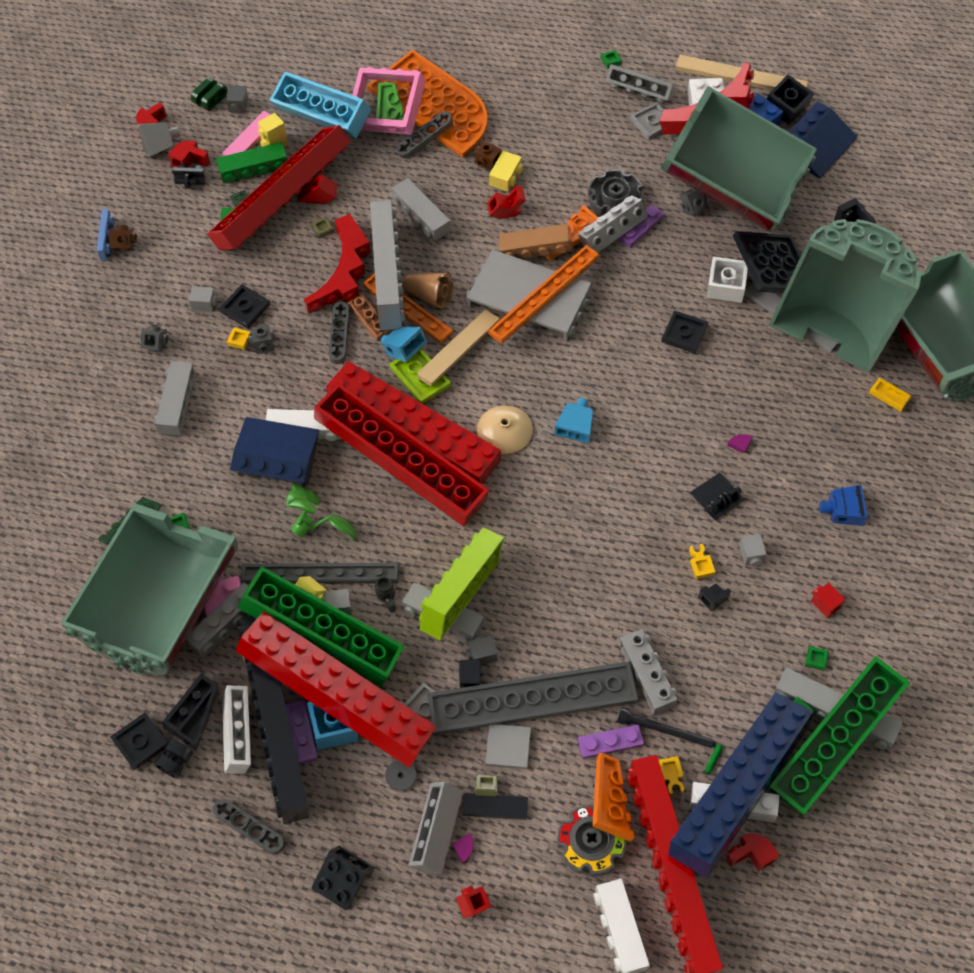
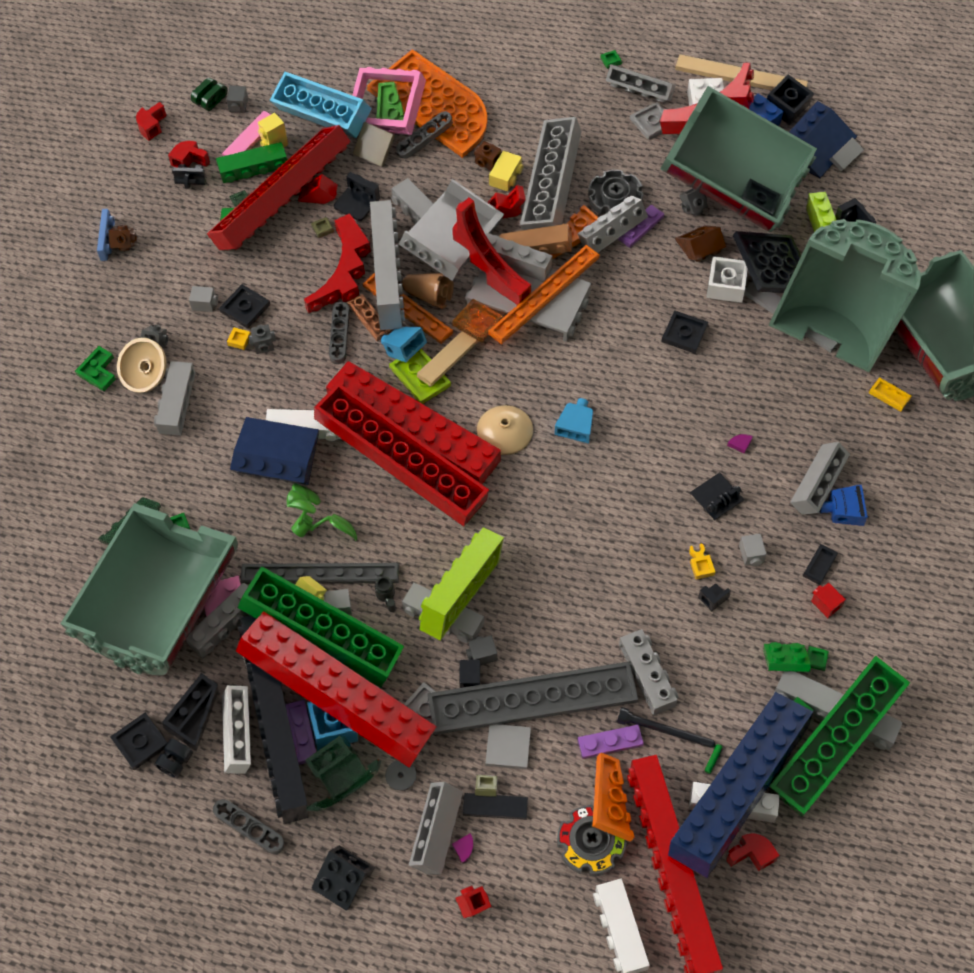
(93, 369): none -> green plate
(134, 361): none -> tan dish
(157, 137): light grey torso -> none
(339, 771): none -> clear green piece
(357, 197): none -> black bracket
(373, 144): none -> dark tan tile
(433, 236): none -> light grey panel
(476, 320): none -> clear orange plate
(499, 274): none -> red arch
(522, 258): none -> light grey brick
(551, 173): none -> light grey brick
(672, 773): yellow plate -> none
(702, 242): none -> reddish brown slope
(760, 196): none -> black plate
(786, 657): none -> green plate
(819, 210): none -> lime brick
(820, 478): none -> light grey brick
(820, 564): none -> black tile
(846, 154): none -> light grey tile

